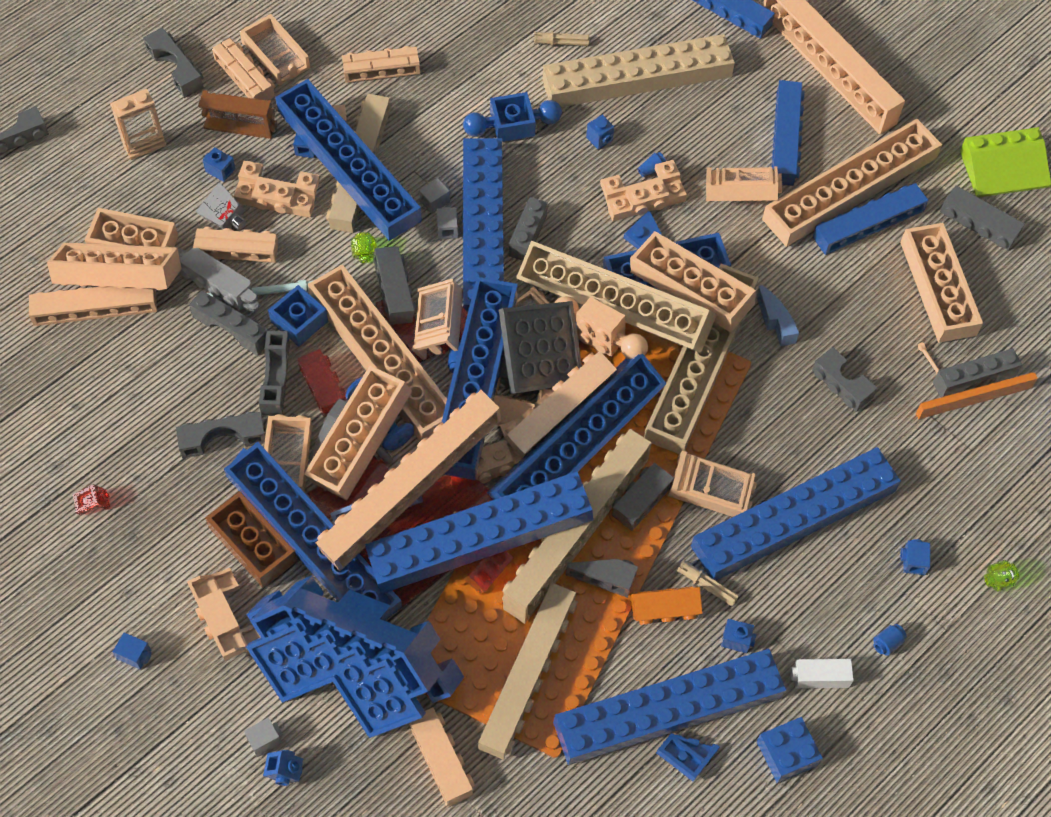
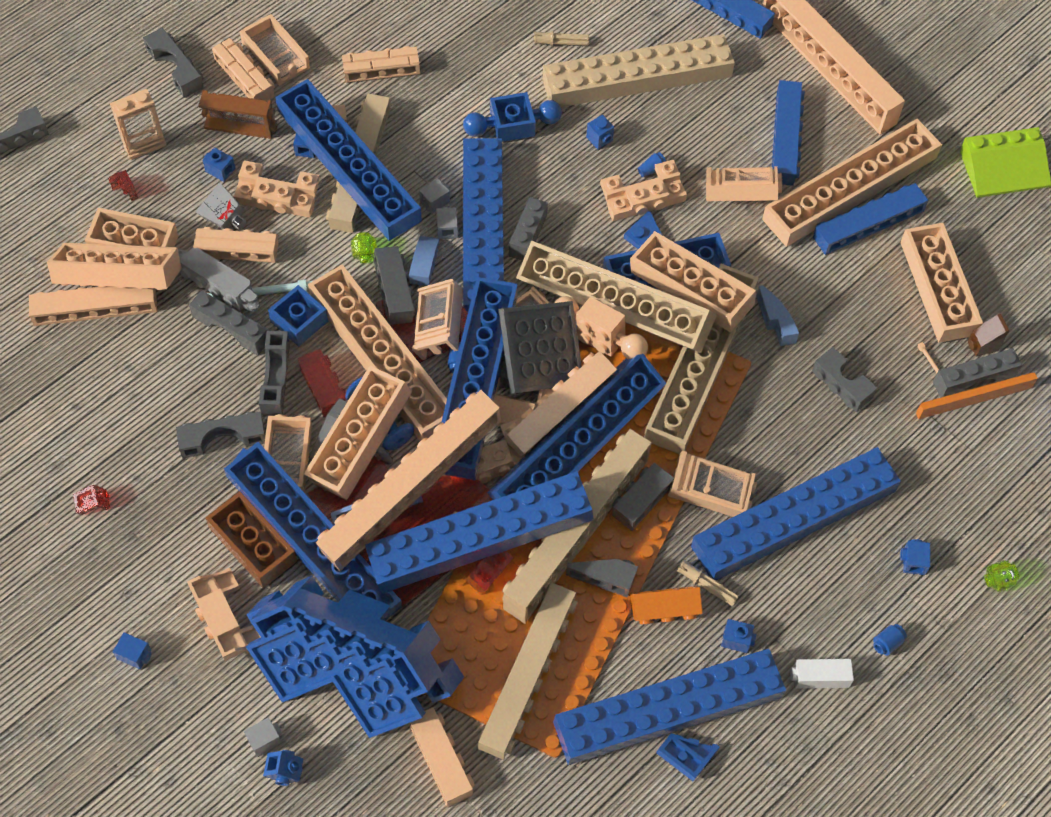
(123, 181): none -> clear red bracket
(424, 260): none -> medium blue slope
(789, 750): blue brick -> none
(982, 217): dark grey brick -> none
(988, 336): none -> reddish brown slope

